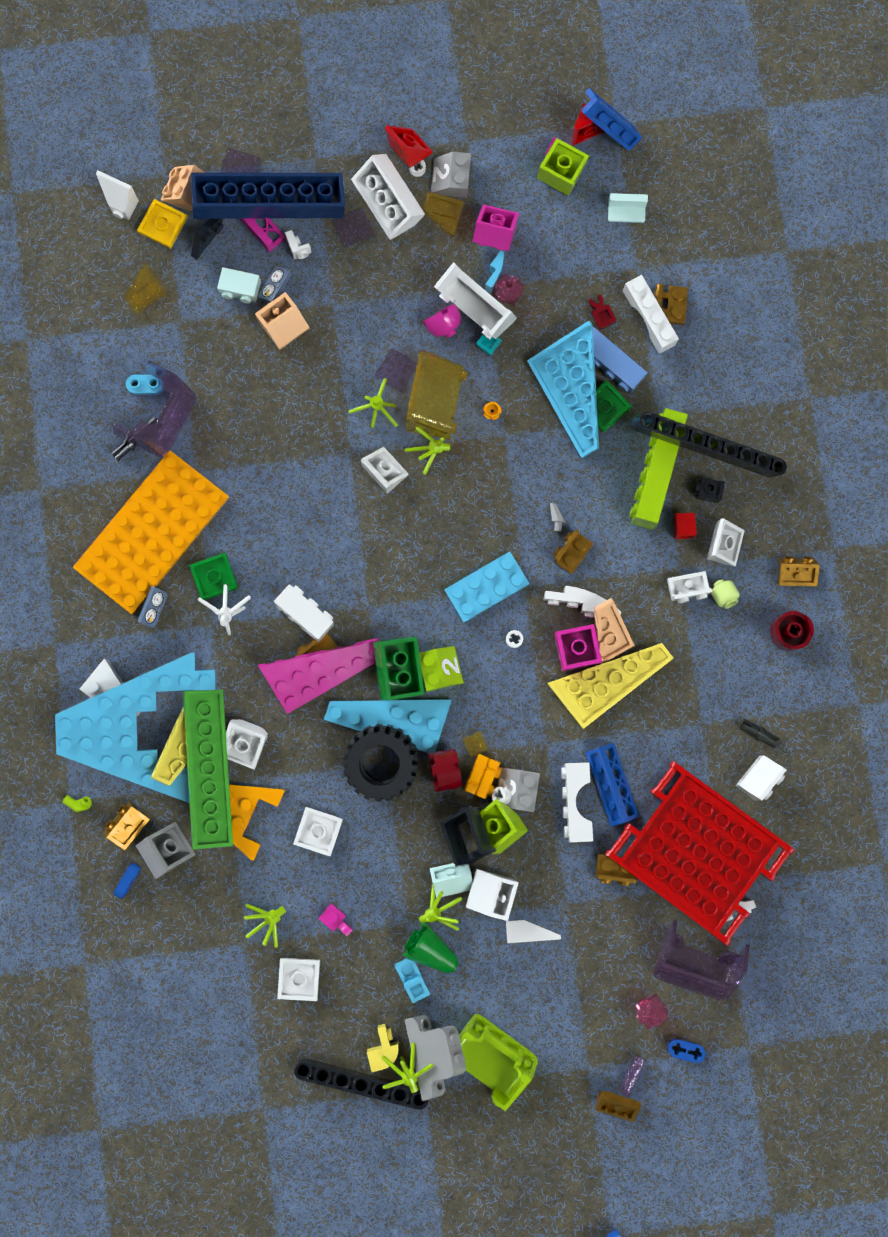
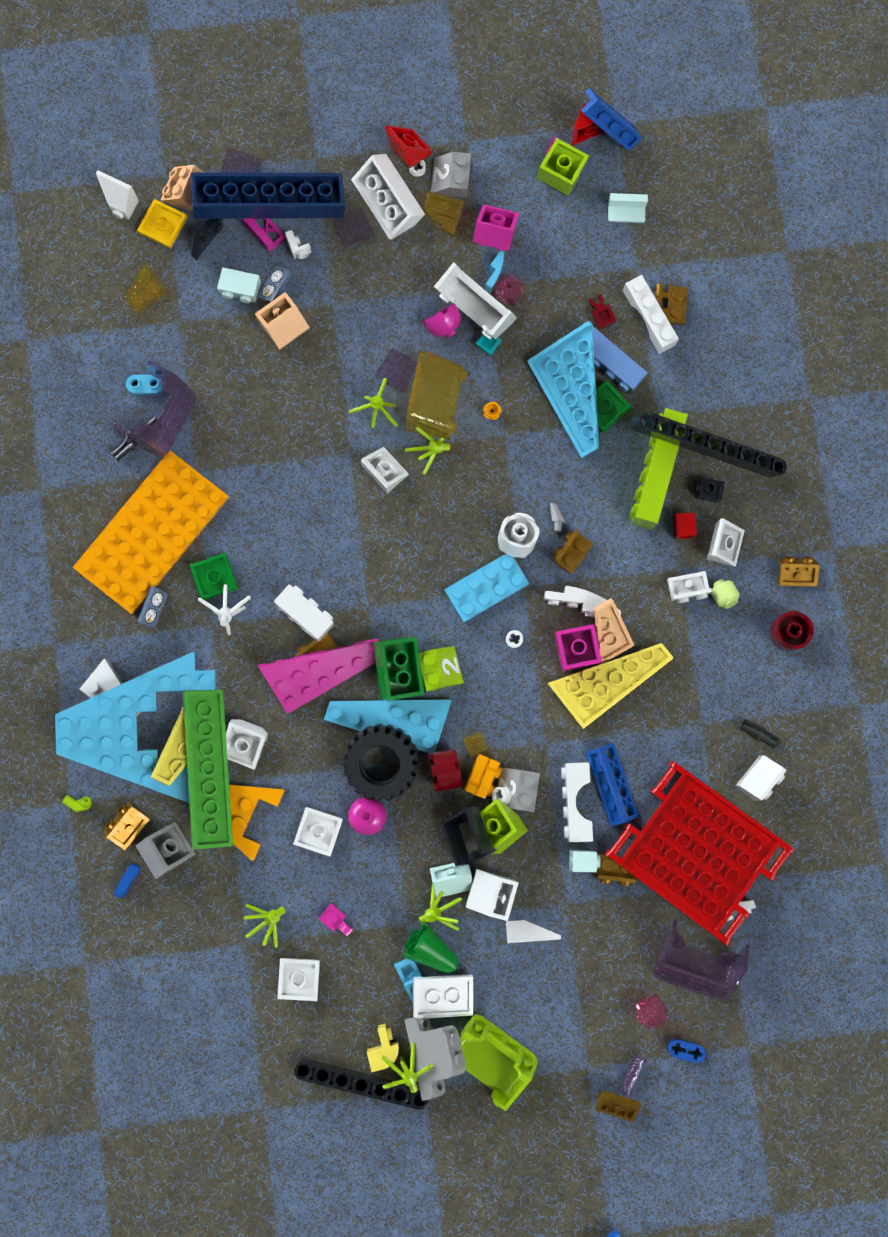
(367, 816): none -> dark pink cylinder
(443, 996): none -> white plate
(518, 535): none -> white brick
(583, 861): none -> light aqua brick

